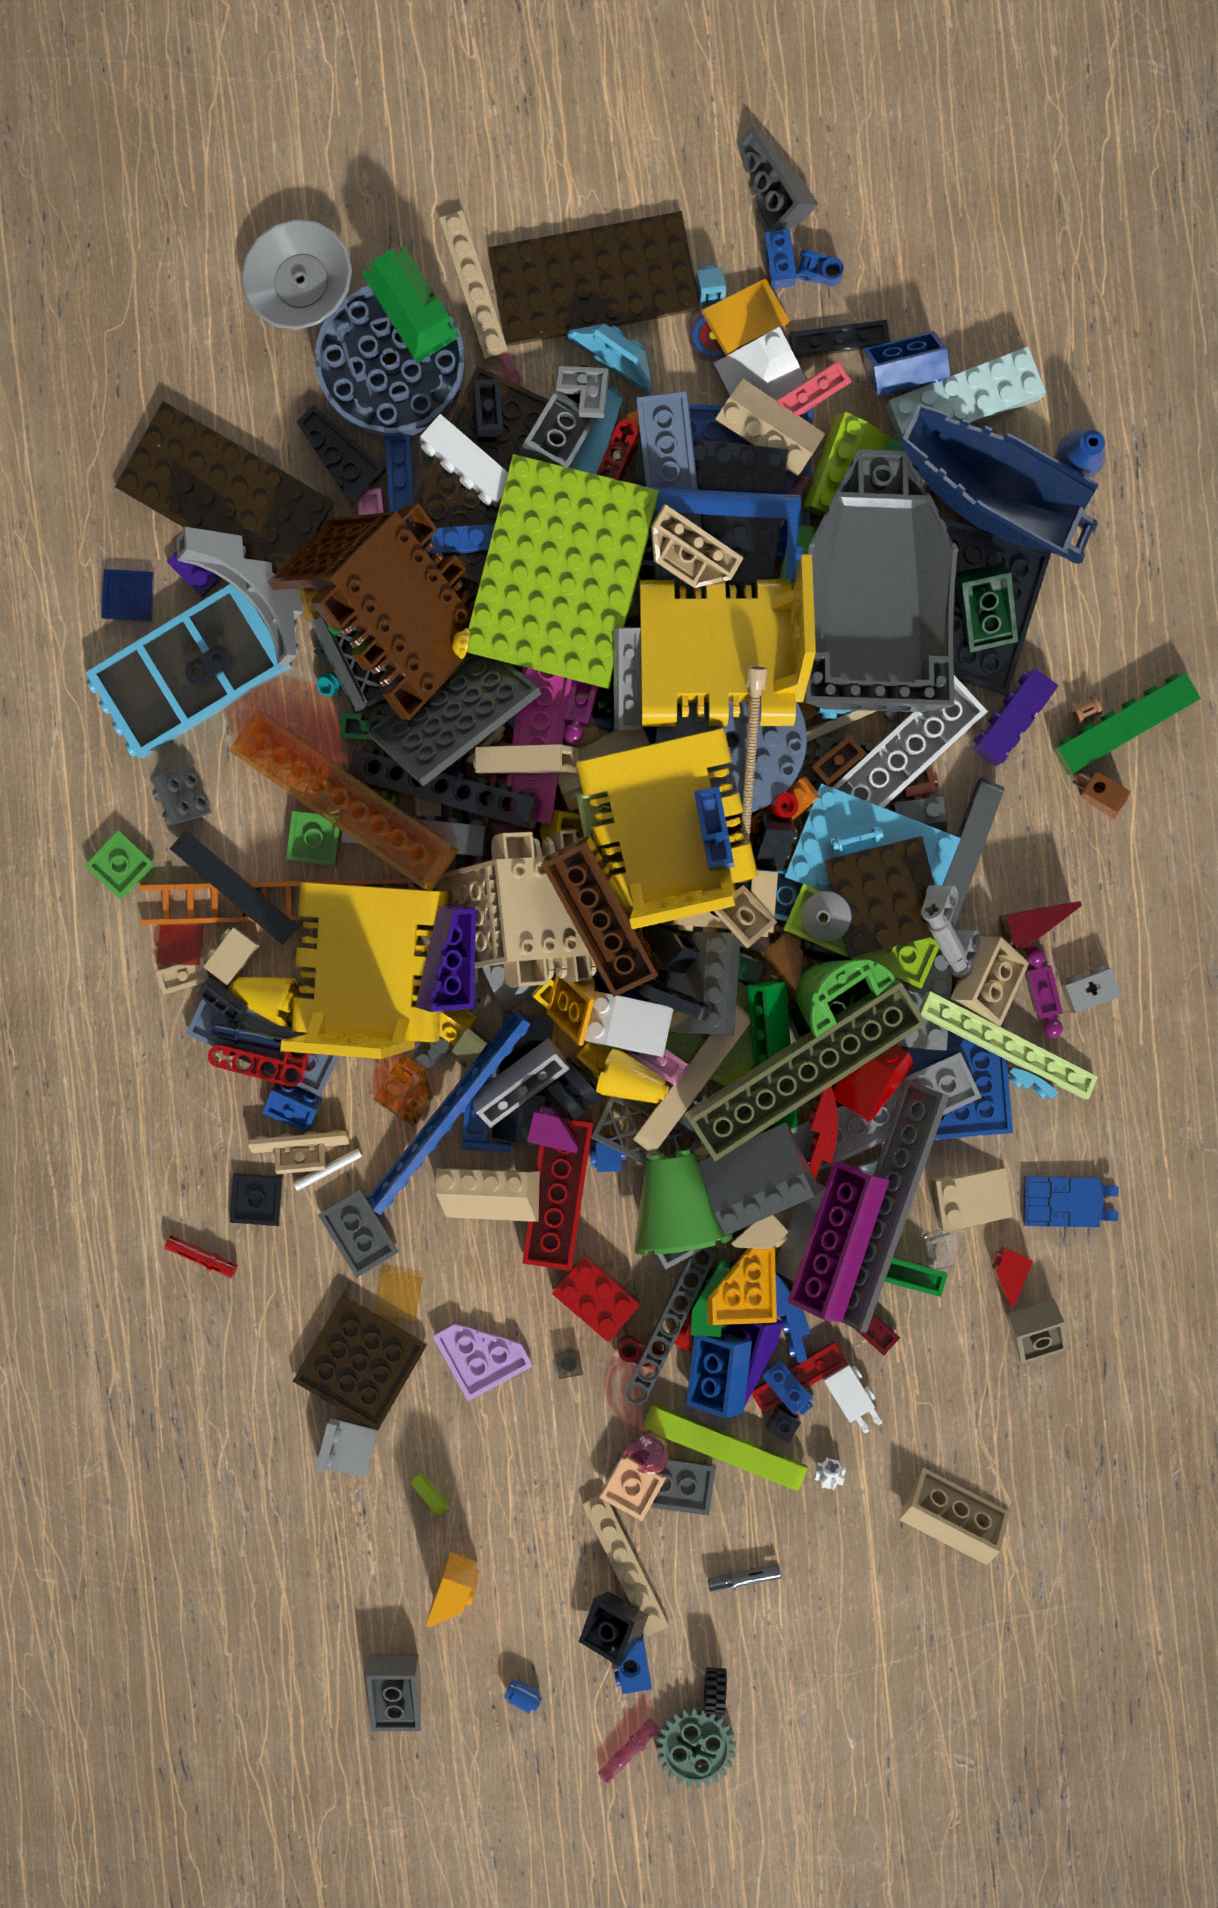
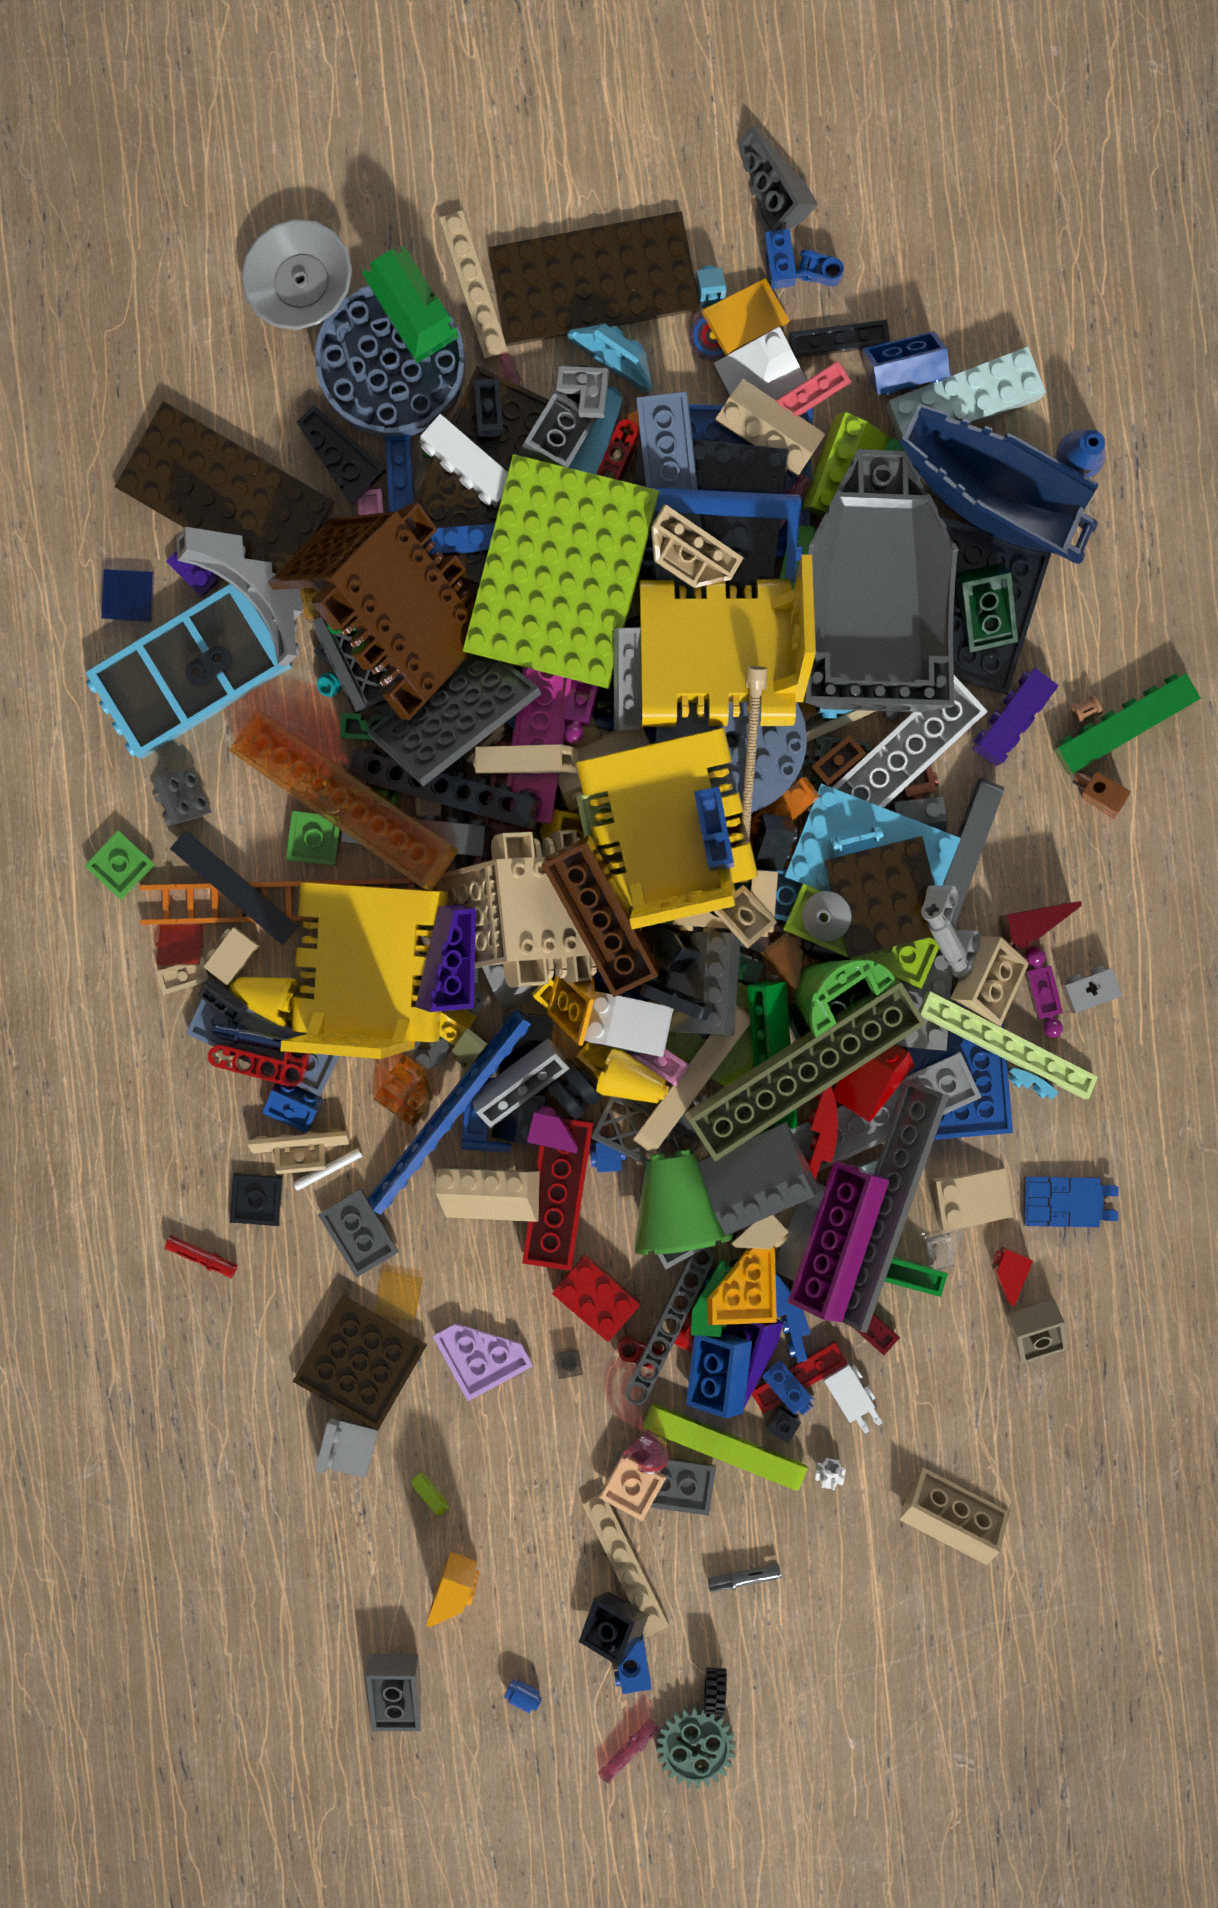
(461, 642): yellow animal -> none
(785, 805): red tile -> none

